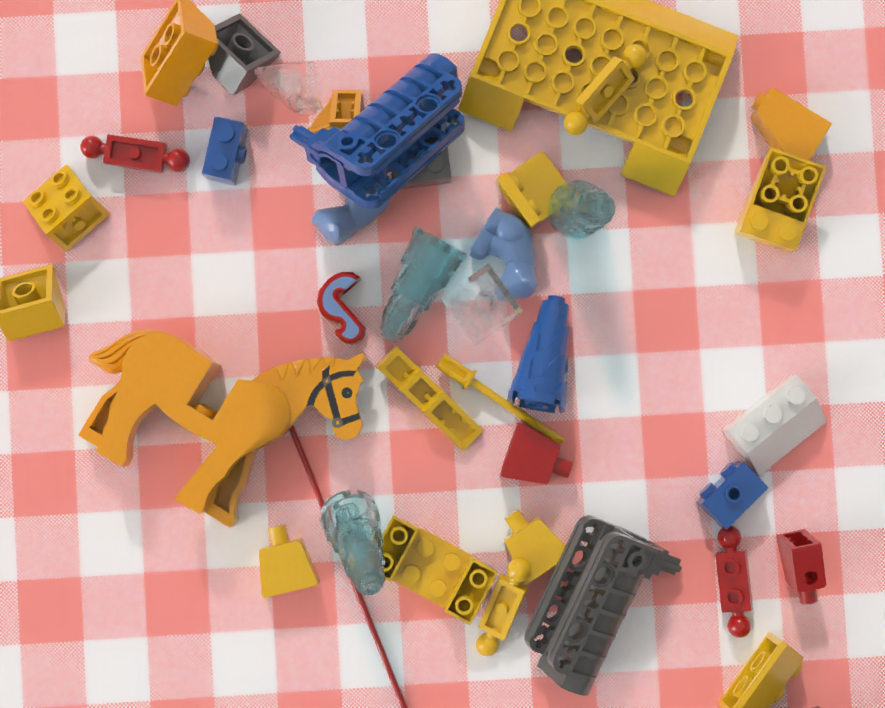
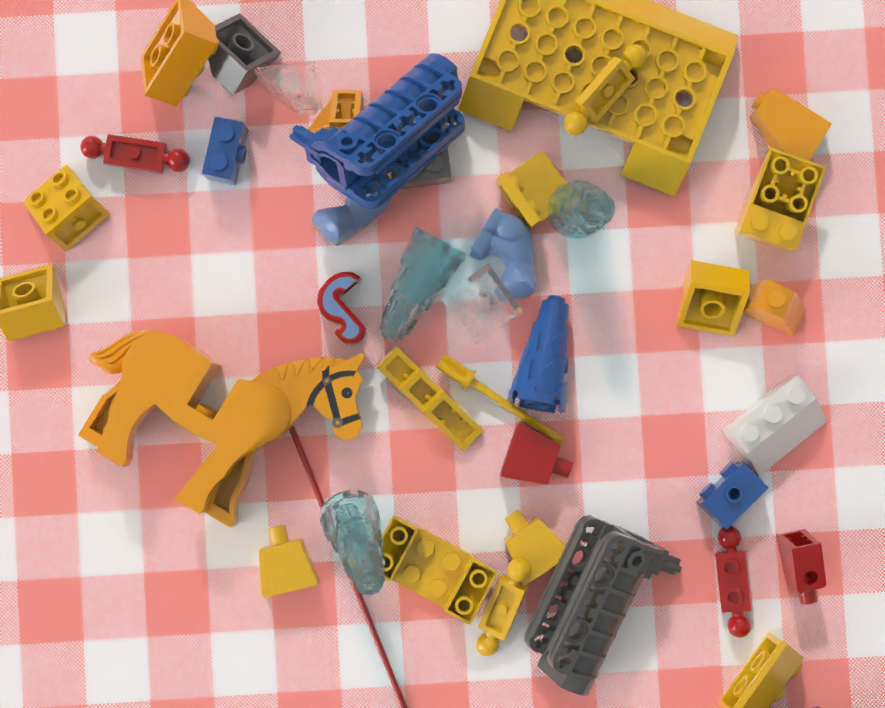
(713, 298): none -> yellow slope
(775, 306): none -> light orange slope

